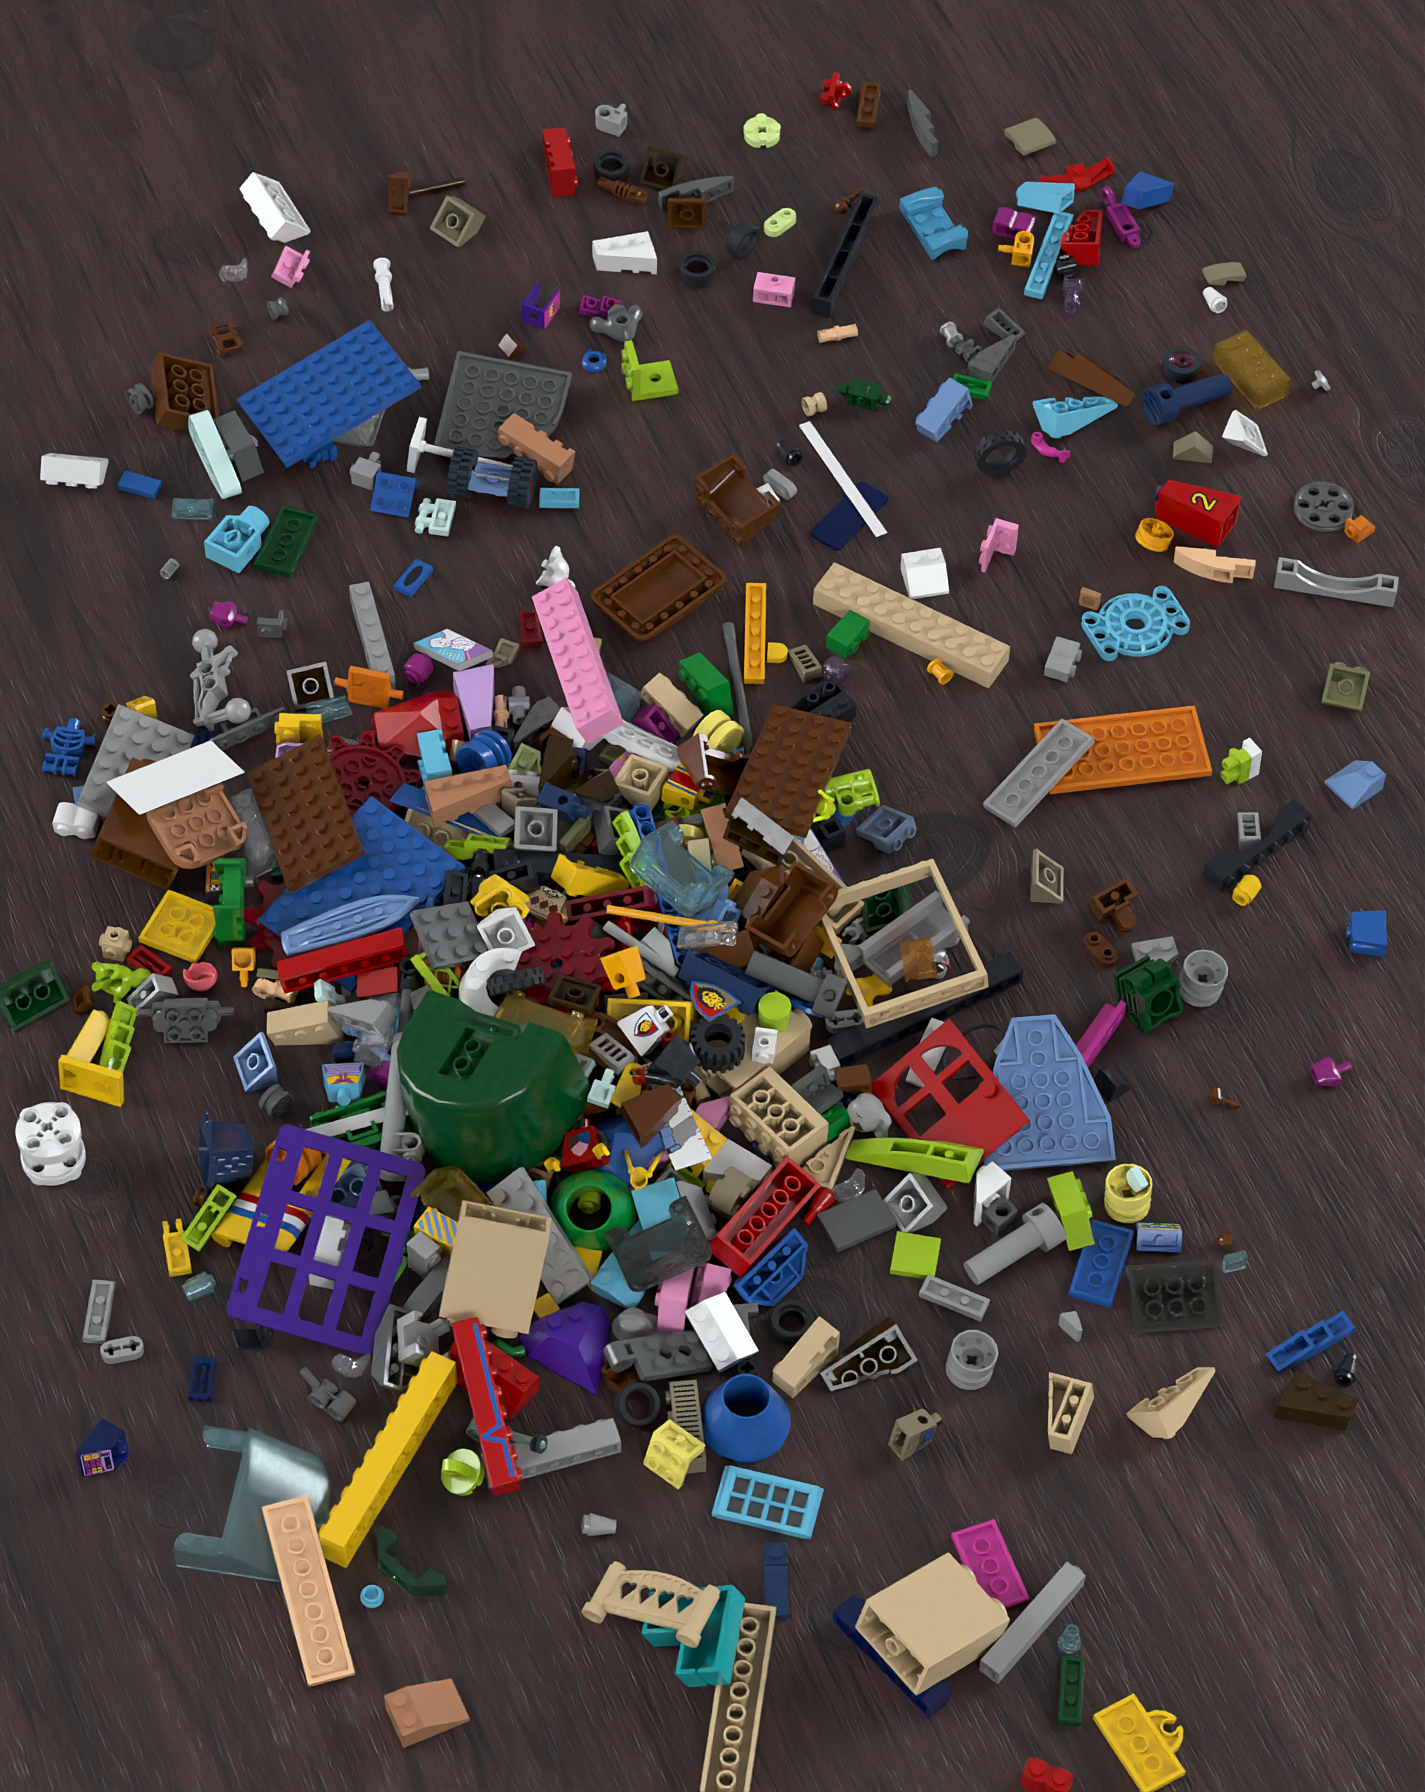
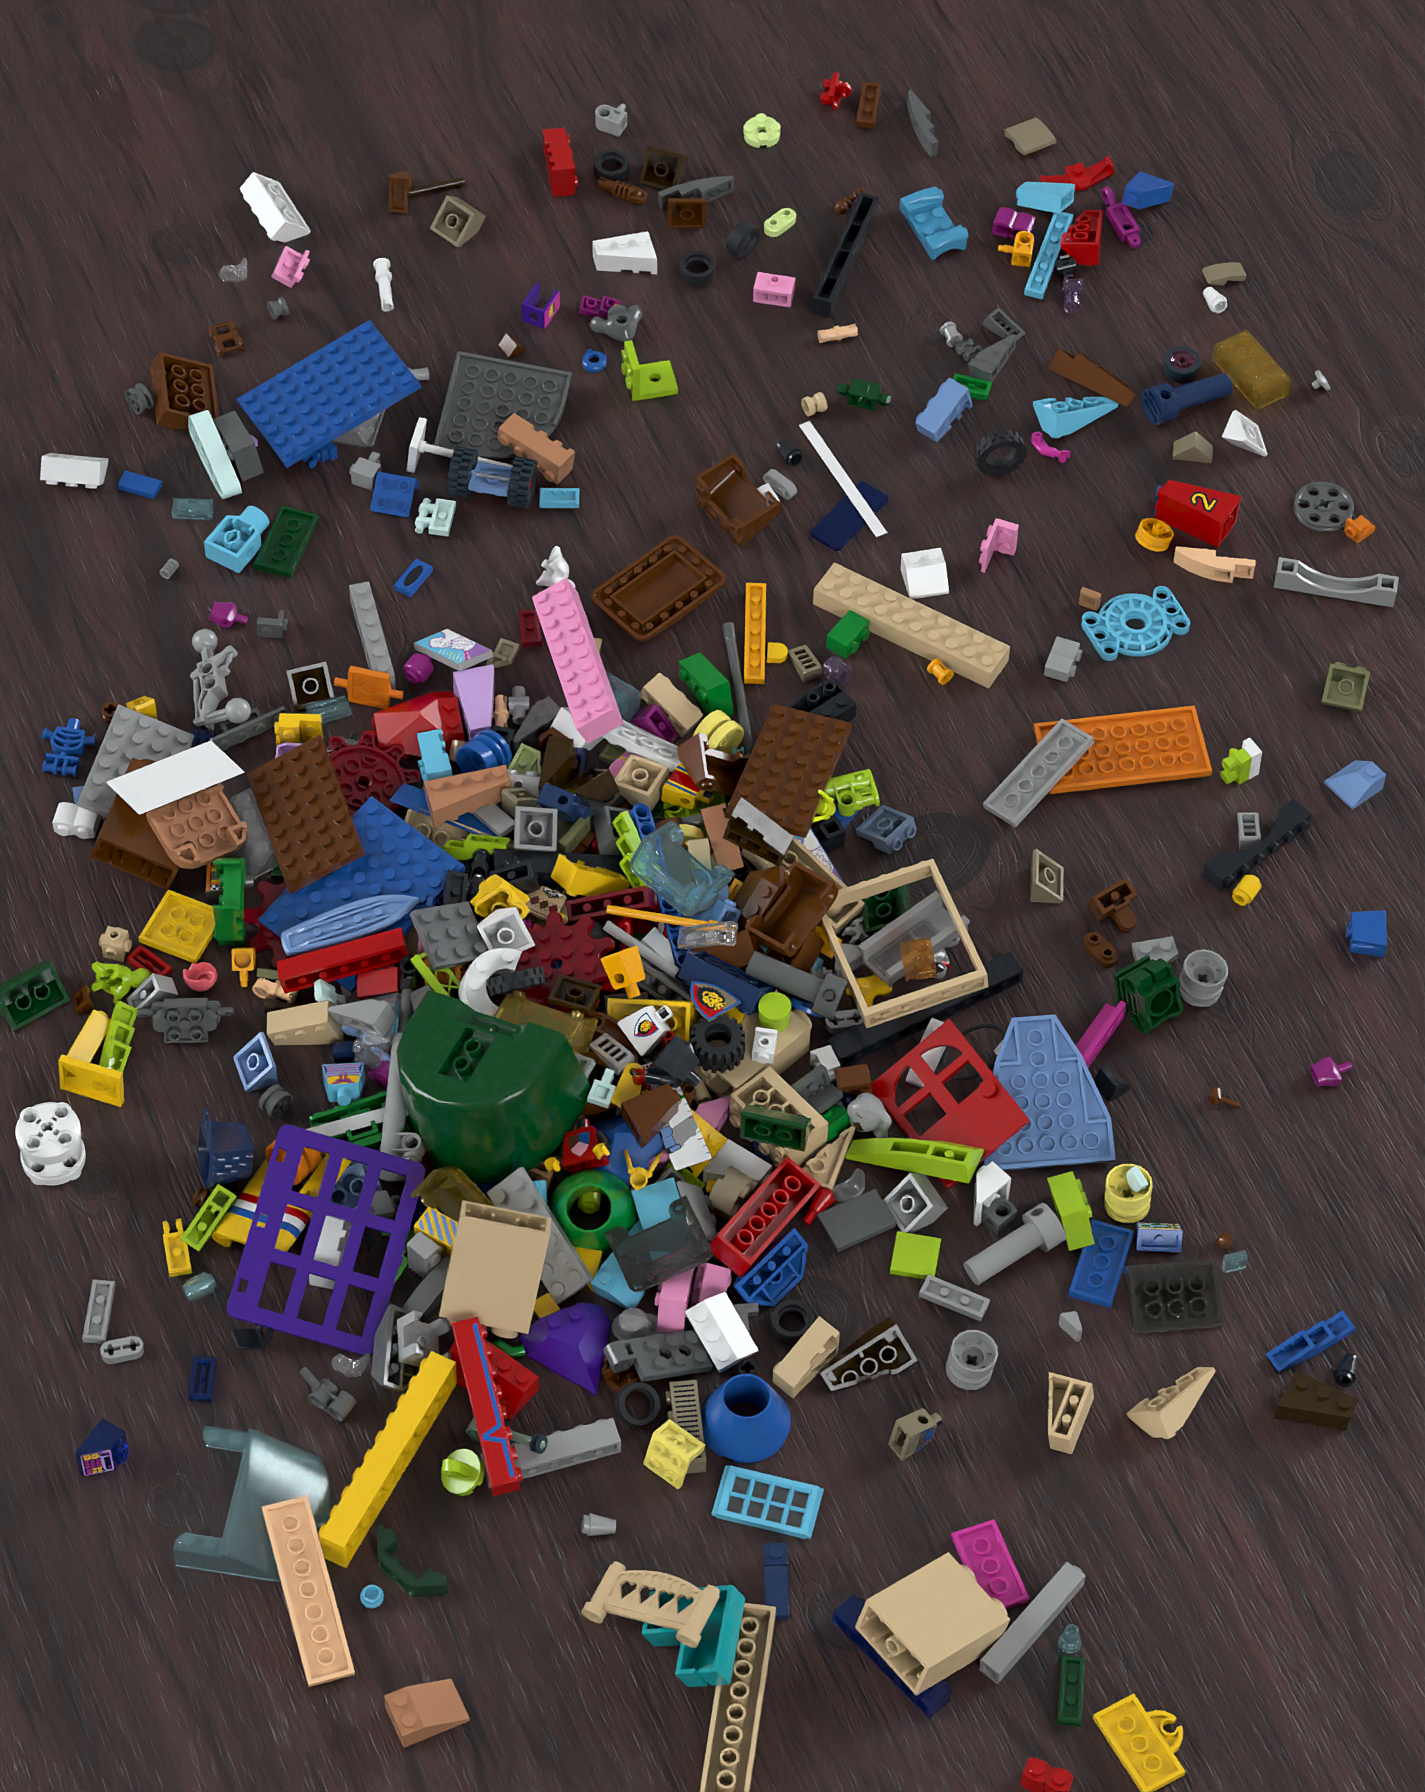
(775, 1127): none -> dark green slope

